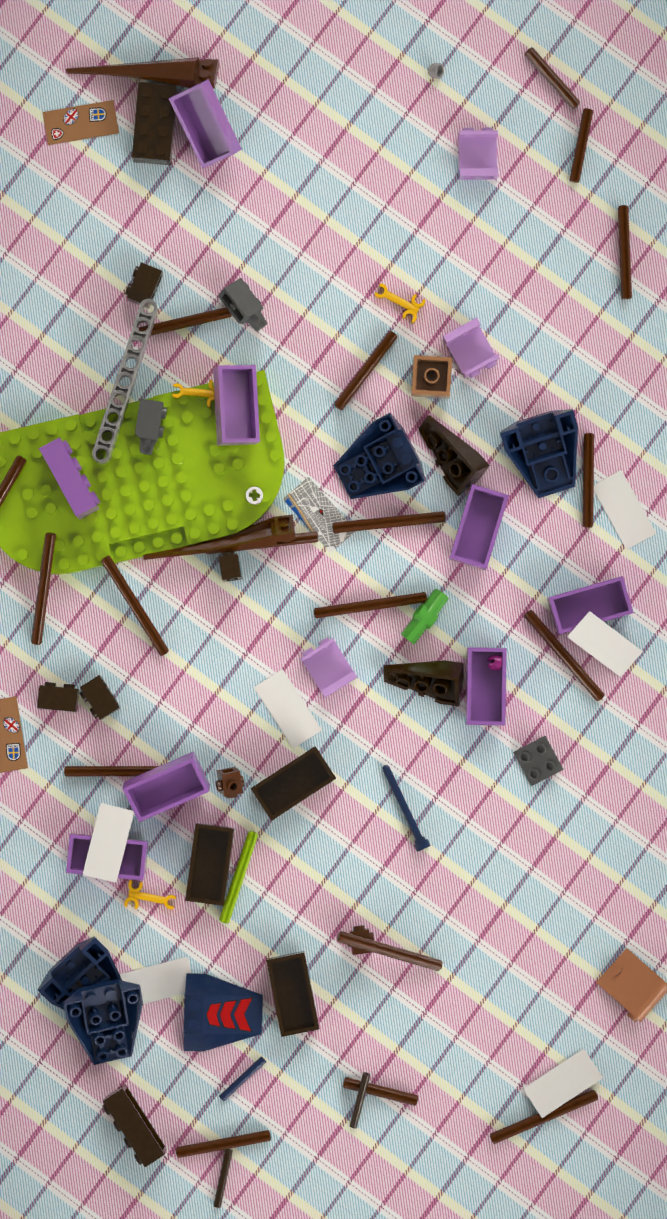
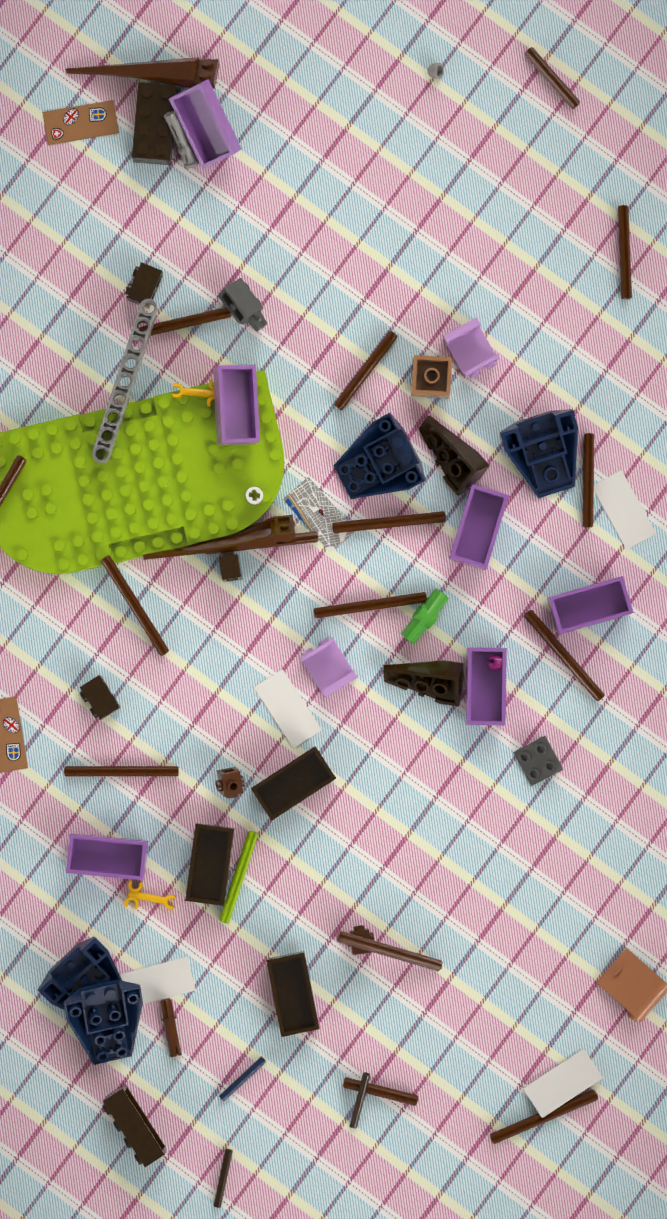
(43, 588): reddish brown axle -> none
(58, 698): dark brown brick -> none
(68, 475): medium lavender piece -> none
(108, 842): white sticker -> none
(149, 424): dark grey hinge -> none
(166, 786): medium lavender piece -> none
(170, 1027): none -> reddish brown axle
(184, 147): none -> light grey pin
(218, 1013): dark blue wedge -> none
(222, 1144): reddish brown axle -> none
(412, 308): yellow bar -> none
(420, 842): dark blue piece -> none
(478, 154): lavender panel -> none
(581, 145): reddish brown axle -> none
(605, 644): white sticker -> none

